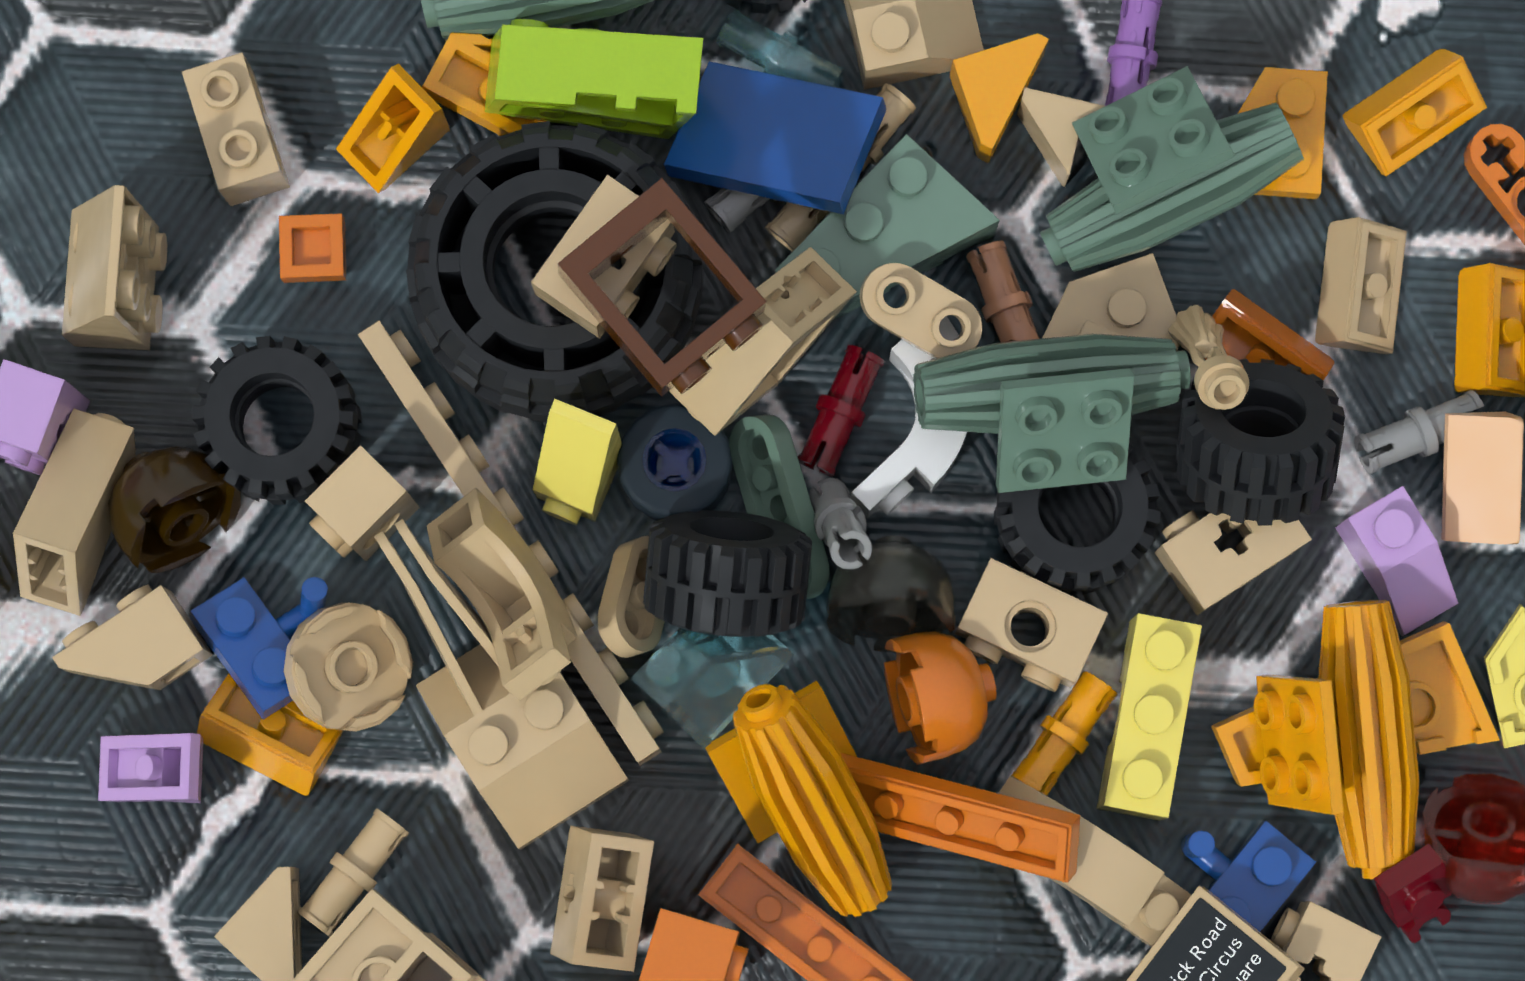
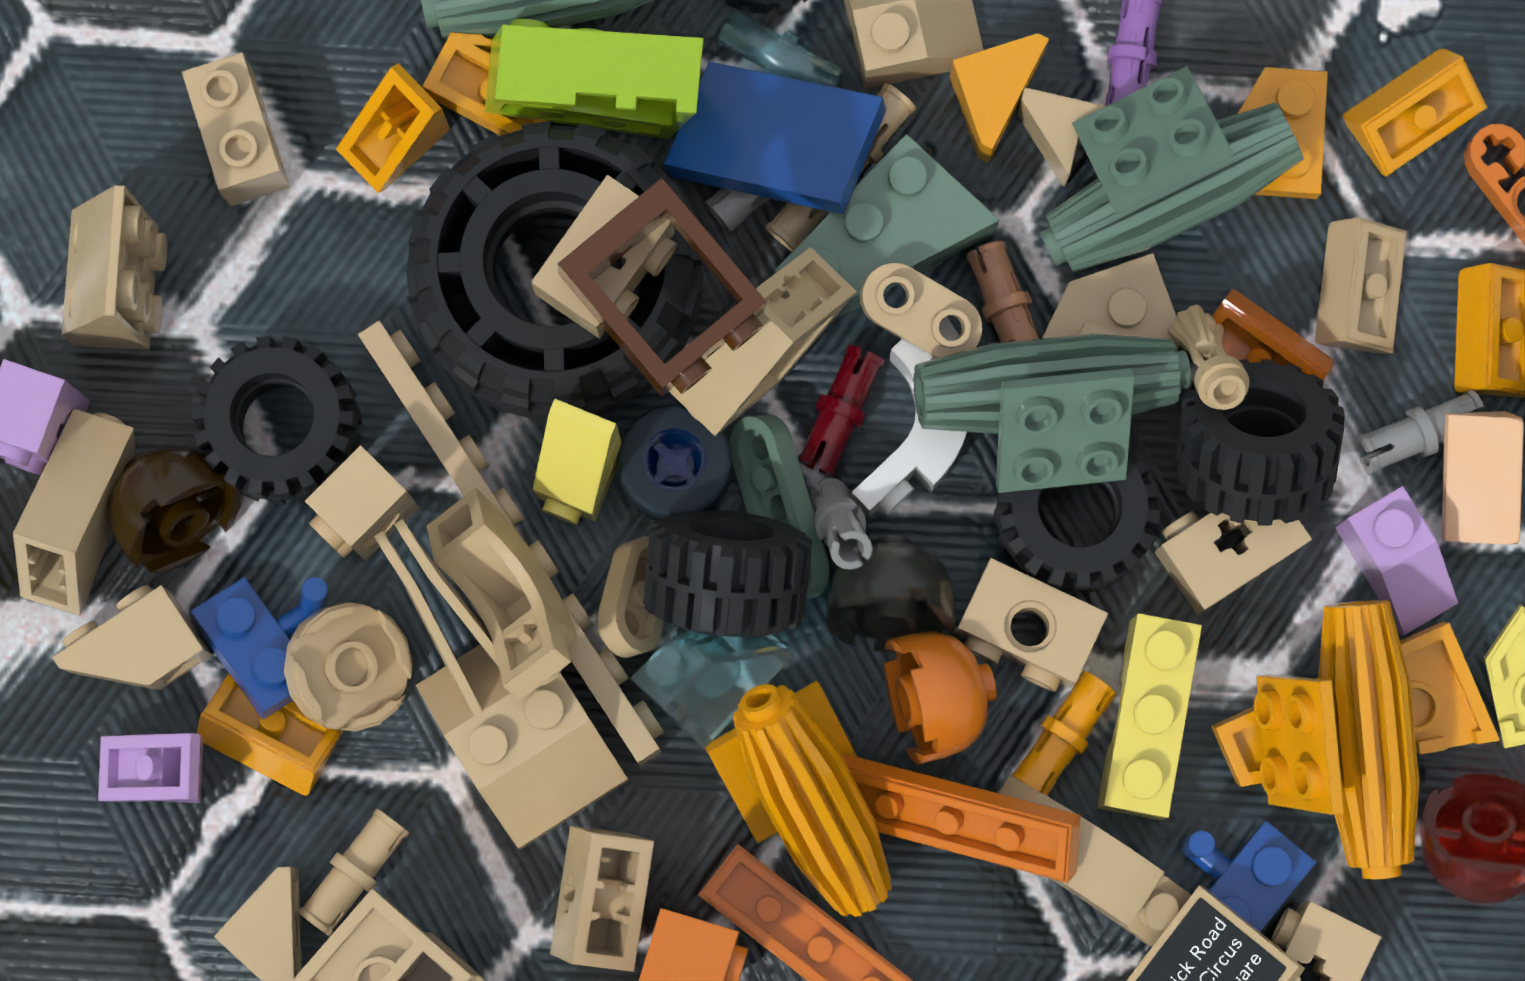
(312, 248): orange plate -> none
(1415, 891): dark red plate -> none

